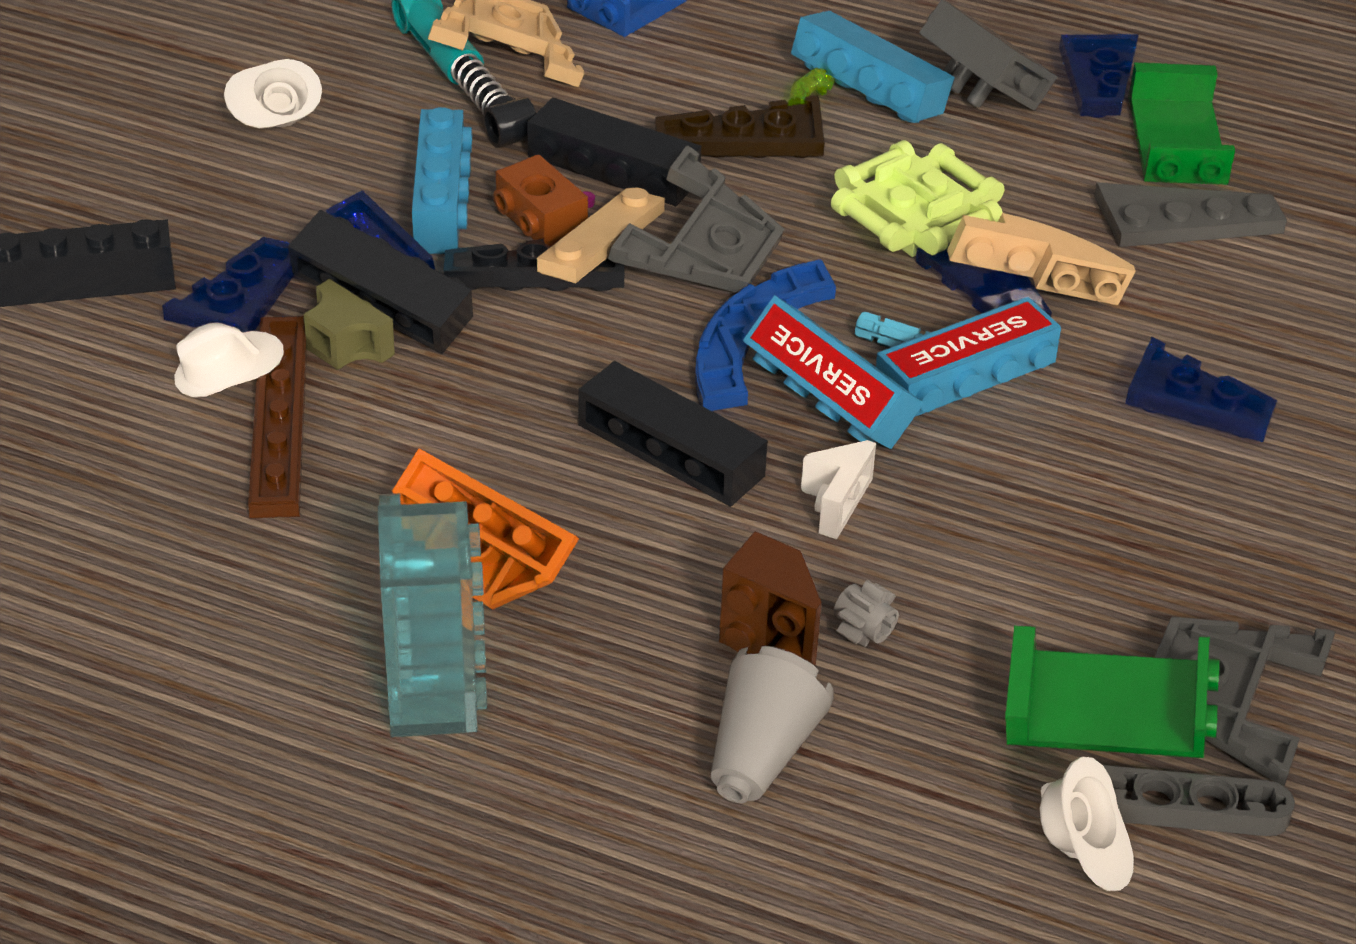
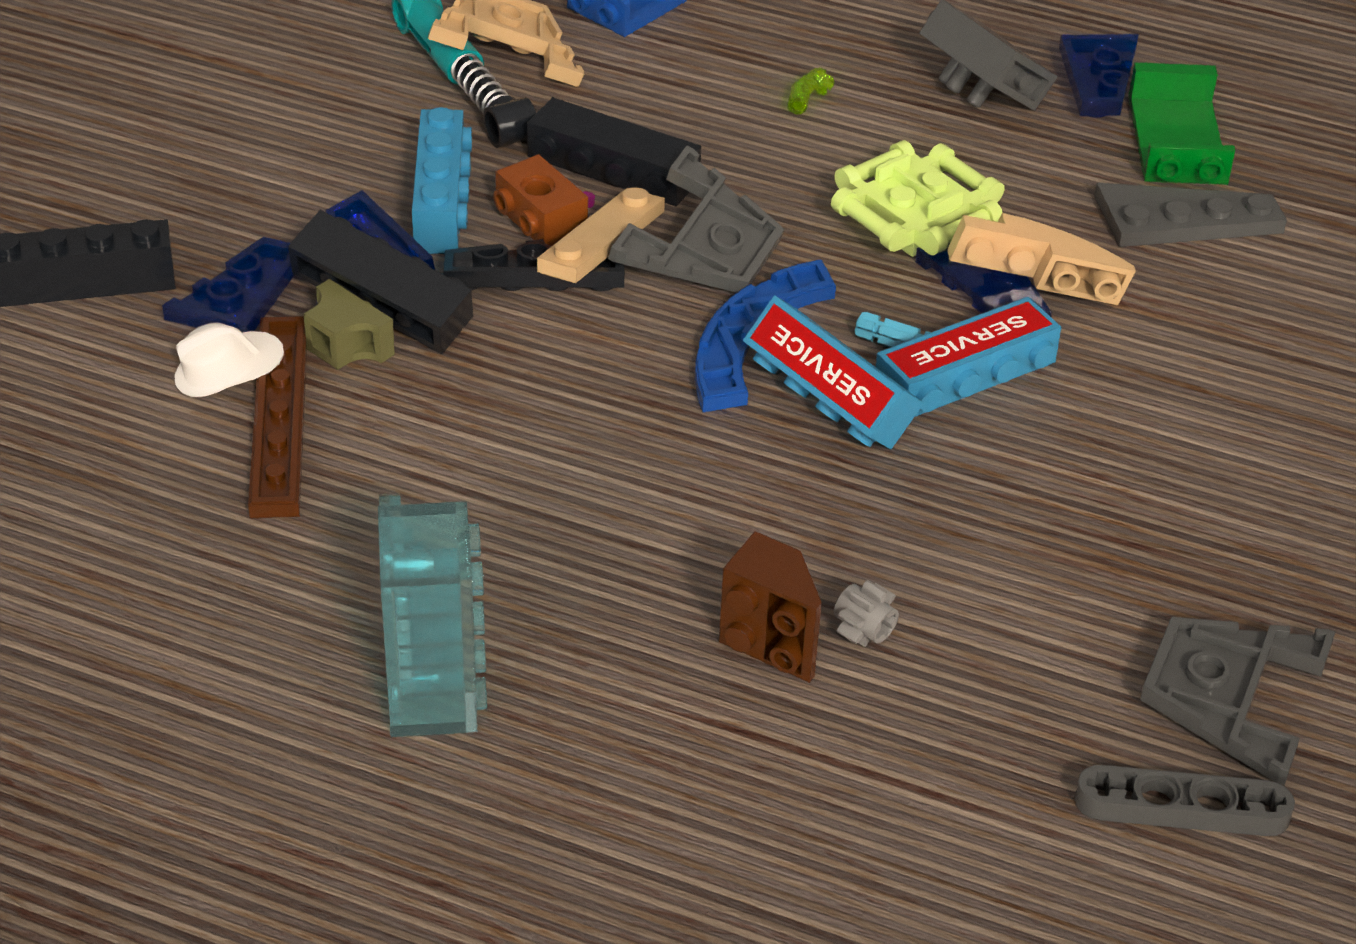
(273, 94): white piece -> none
(516, 544): orange wedge -> none
(672, 433): black brick -> none
(757, 133): dark brown wing -> none
(765, 719): light grey cone -> none
(839, 481): white slope -> none
(872, 66): dark azure brick -> none
(1086, 824): white piece -> none
(1110, 700): green panel -> none
(1190, 394): clear blue wing -> none

